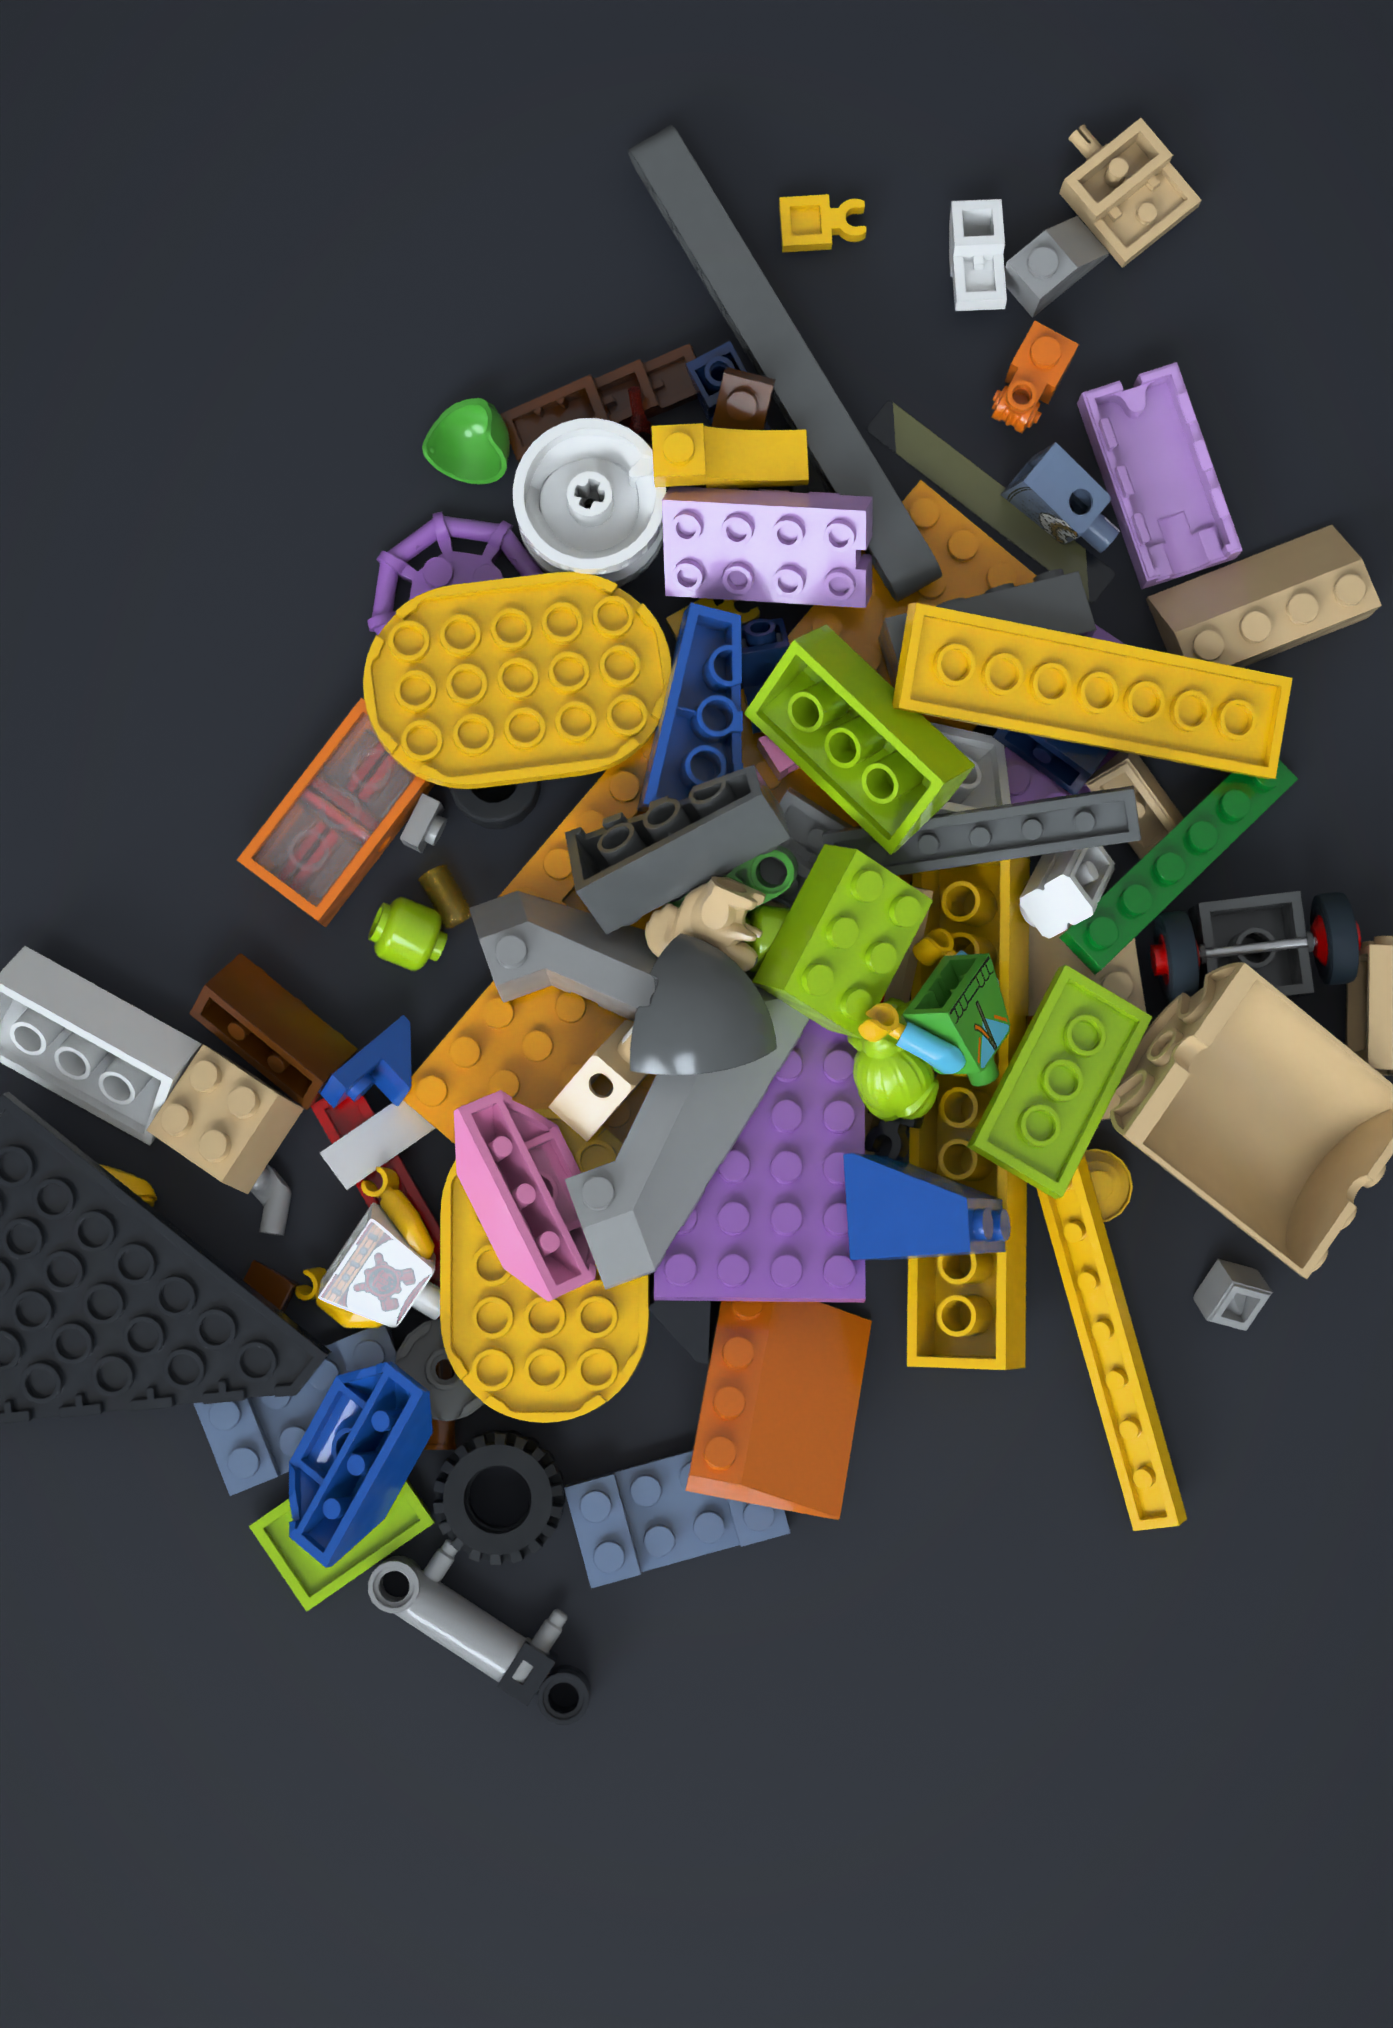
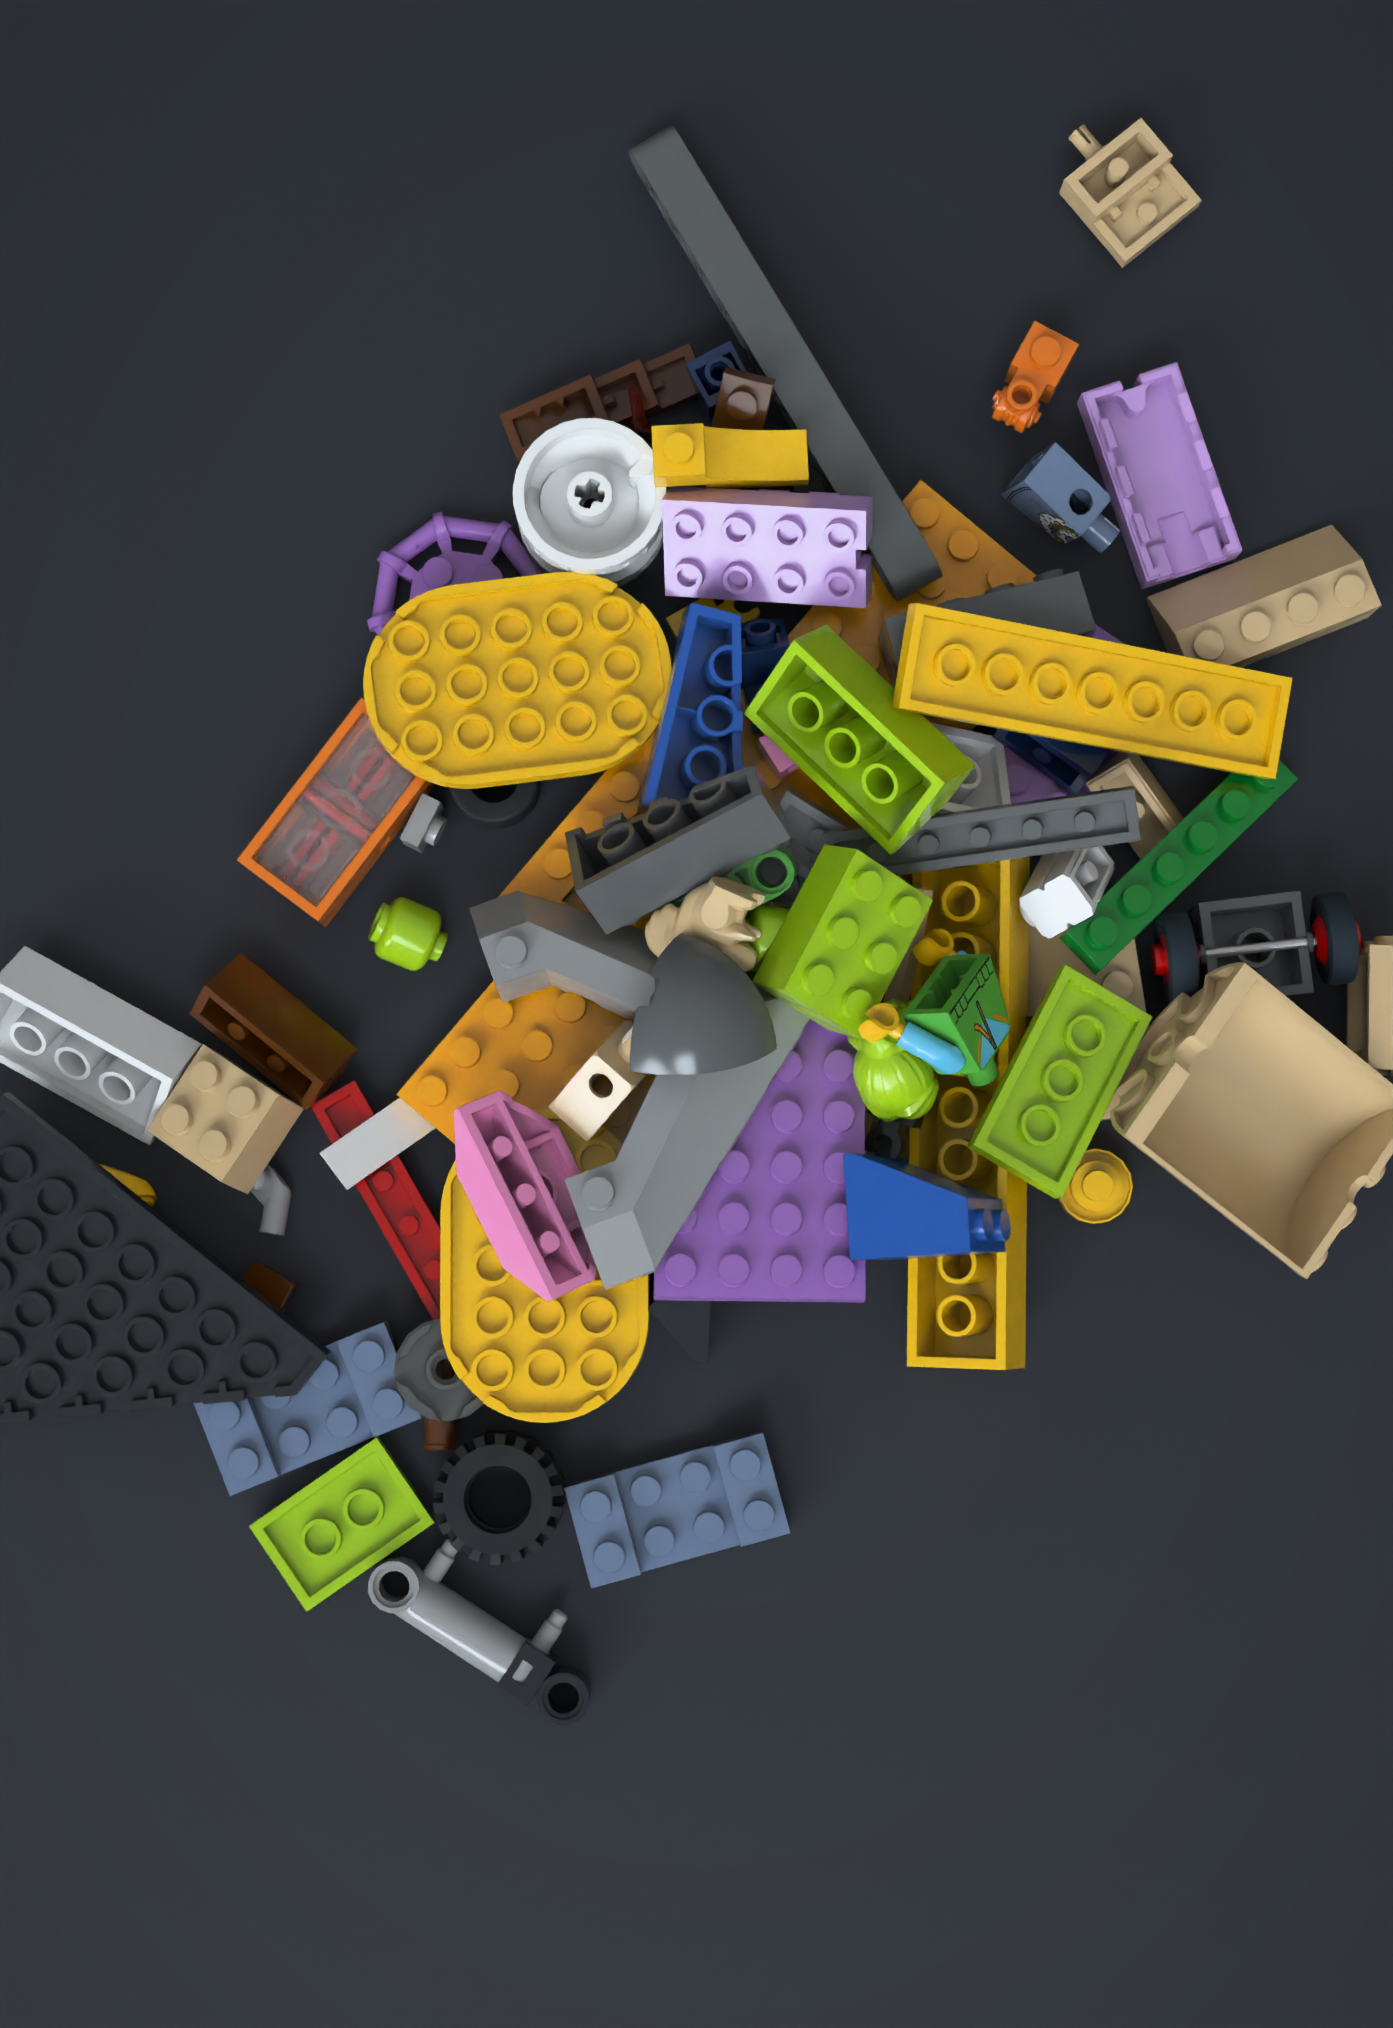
(356, 1458): blue wedge -> none
(381, 1062): blue slope -> none
(381, 1265): torso -> none
(444, 897): clear yellow piece -> none
(469, 442): bright green helmet -> none
(780, 1405): orange slope -> none
(810, 222): yellow plate -> none
(977, 254): white brick -> none
(982, 497): olive sticker -> none
(1052, 264): light grey slope -> none
(1112, 1354): yellow plate -> none
(1232, 1294): light grey slope -> none

